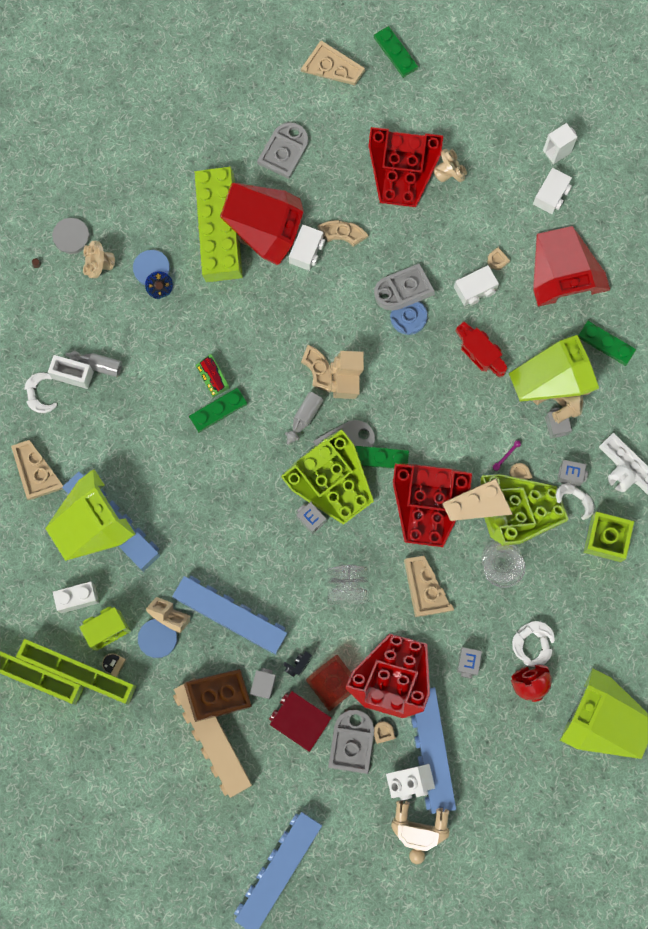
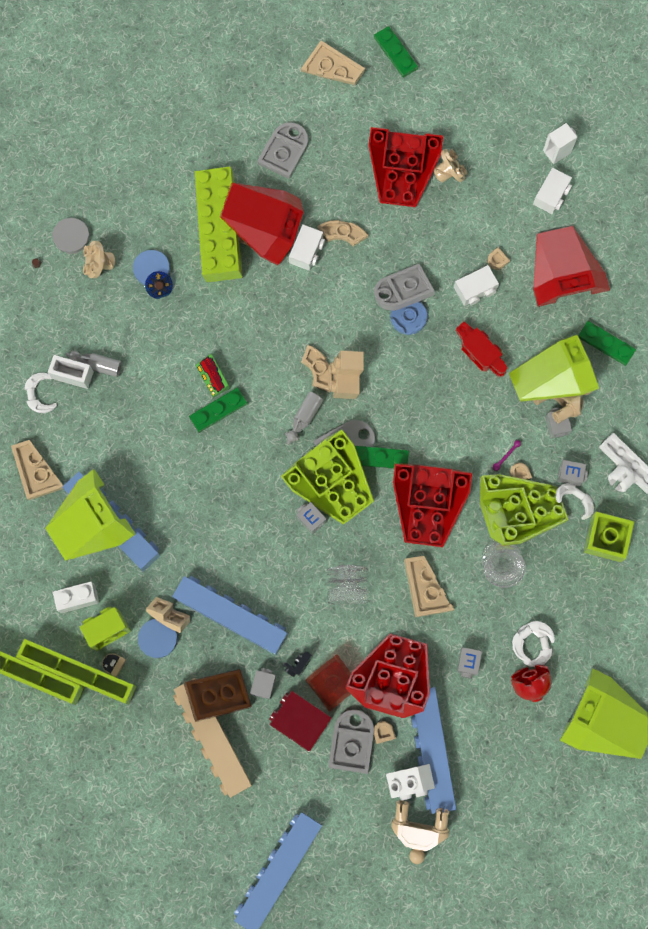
(478, 502): tan wing -> none

